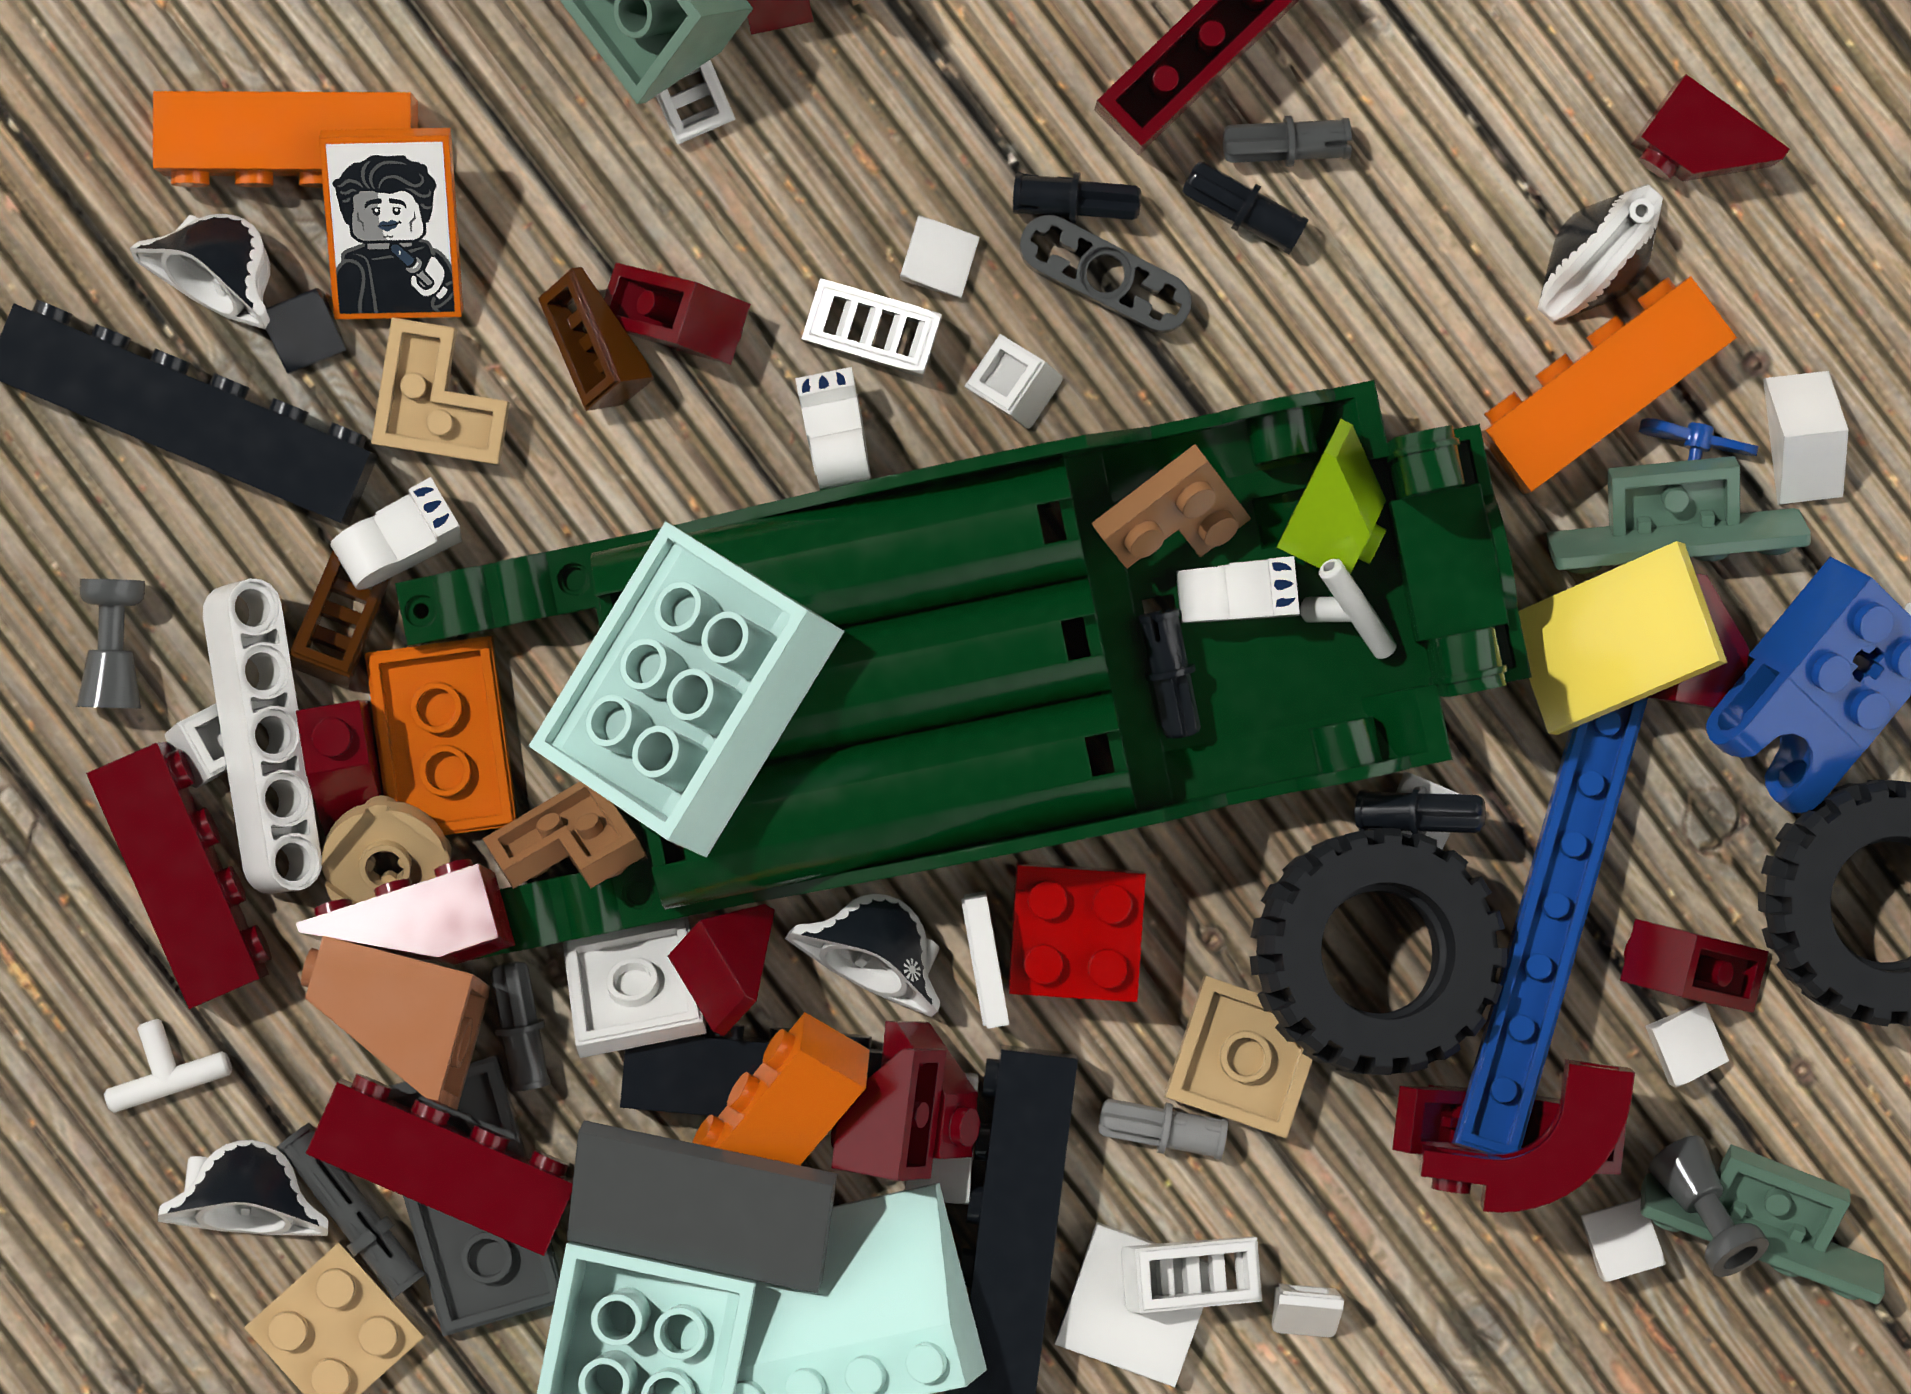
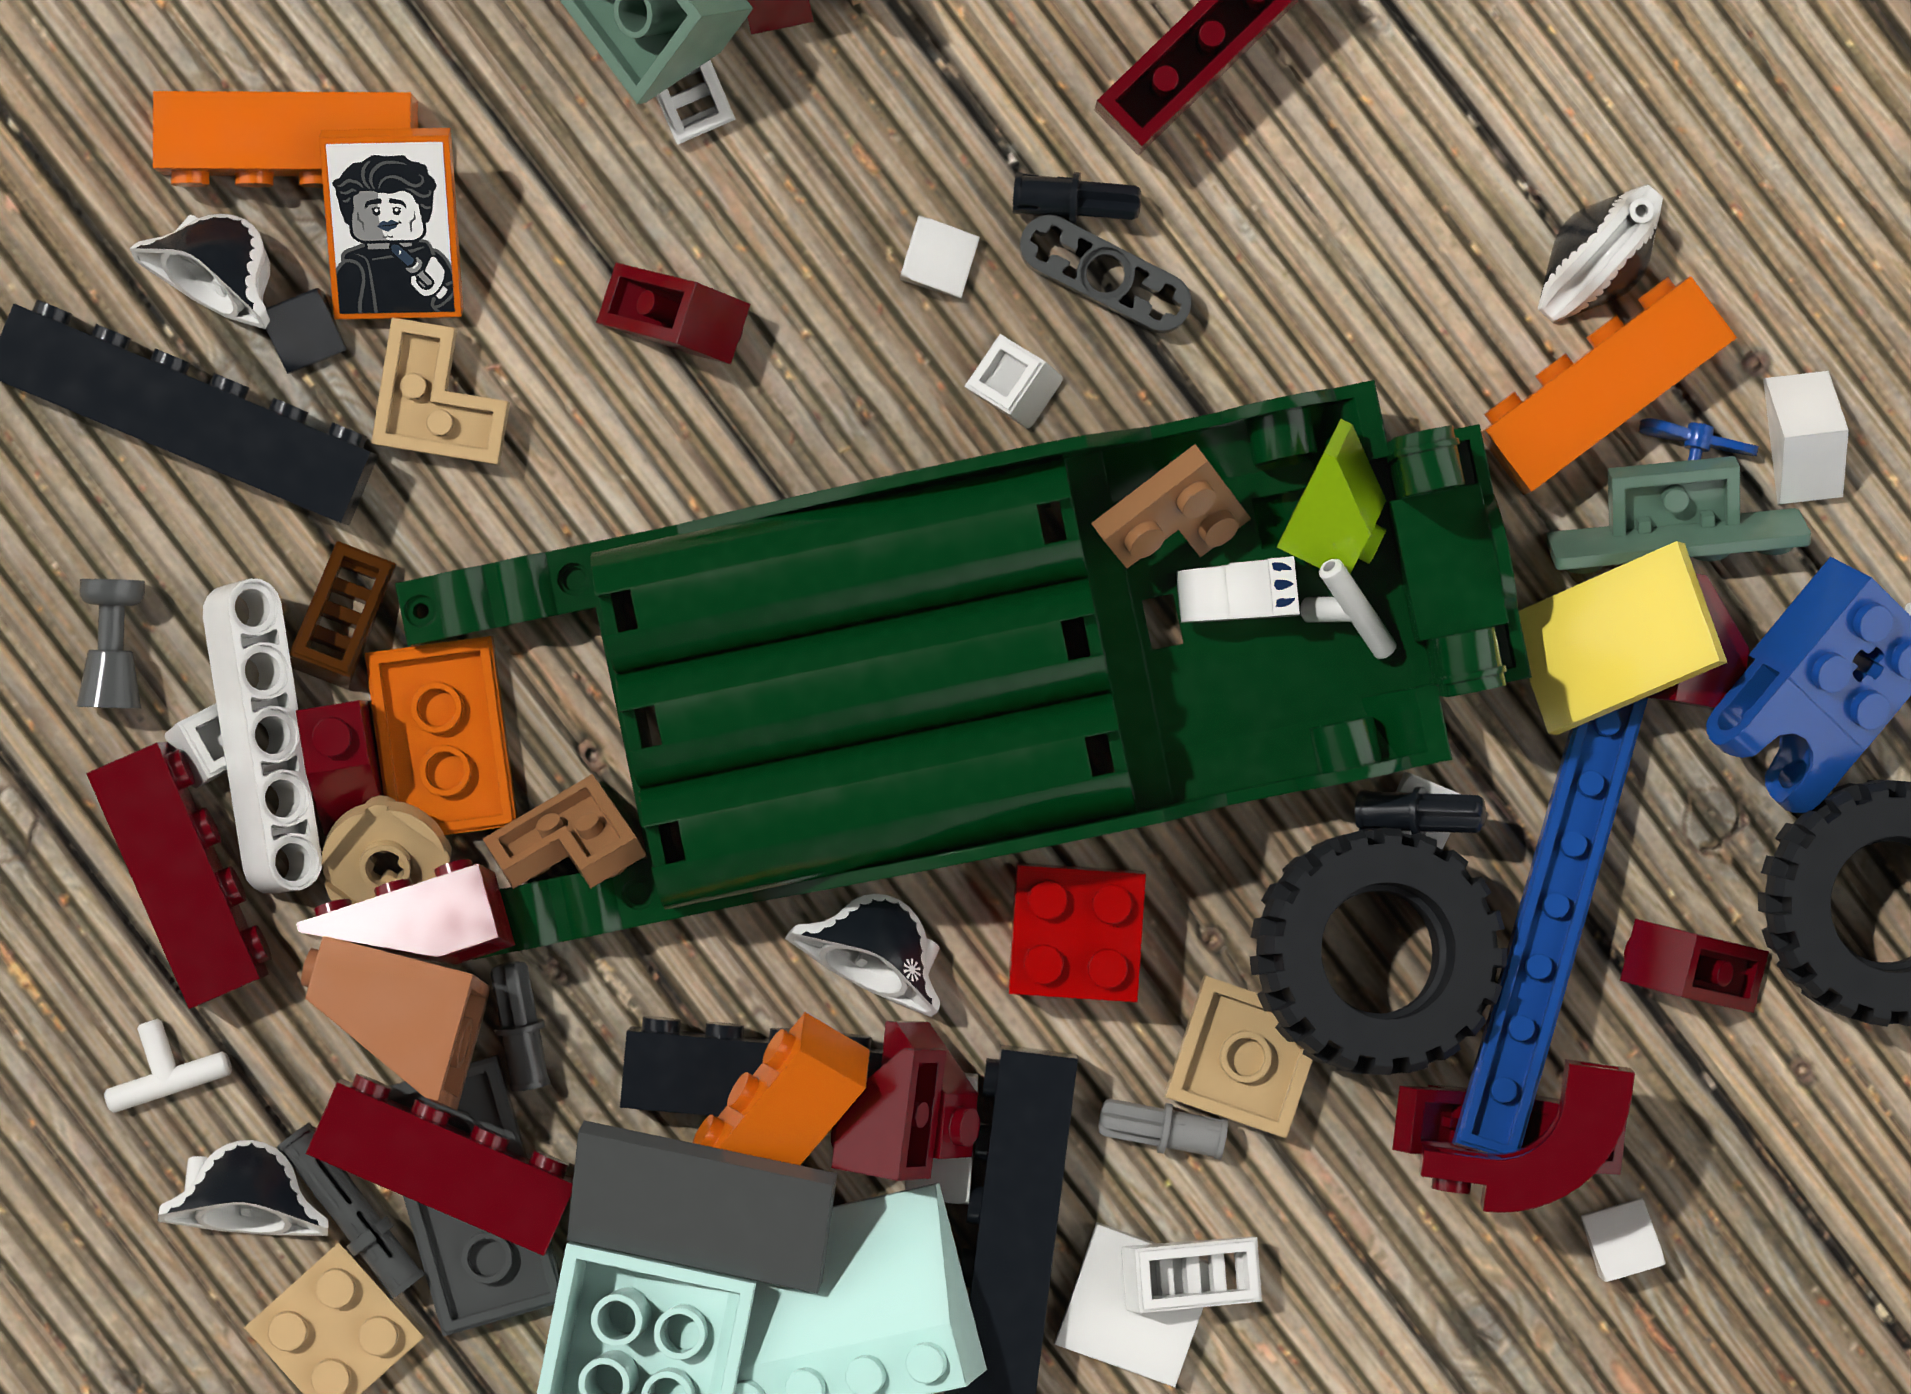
(397, 536): white leg -> none
(605, 360): reddish brown slope -> none
(628, 989): white tile -> none
(685, 690): light aqua slope -> none
(724, 963): dark red slope -> none
(834, 427): white leg -> none
(922, 344): white slope -> none
(984, 960): white tile -> none
(1170, 673): black axle -> none
(1244, 206): black axle -> none
(1287, 141): dark grey axle -> none
(1306, 1310): white slope -> none
(1687, 1044): white slope -> none
(1693, 1182): dark grey piece -> none
(1703, 137): dark red slope -> none
(1794, 1214): sand green bracket -> none

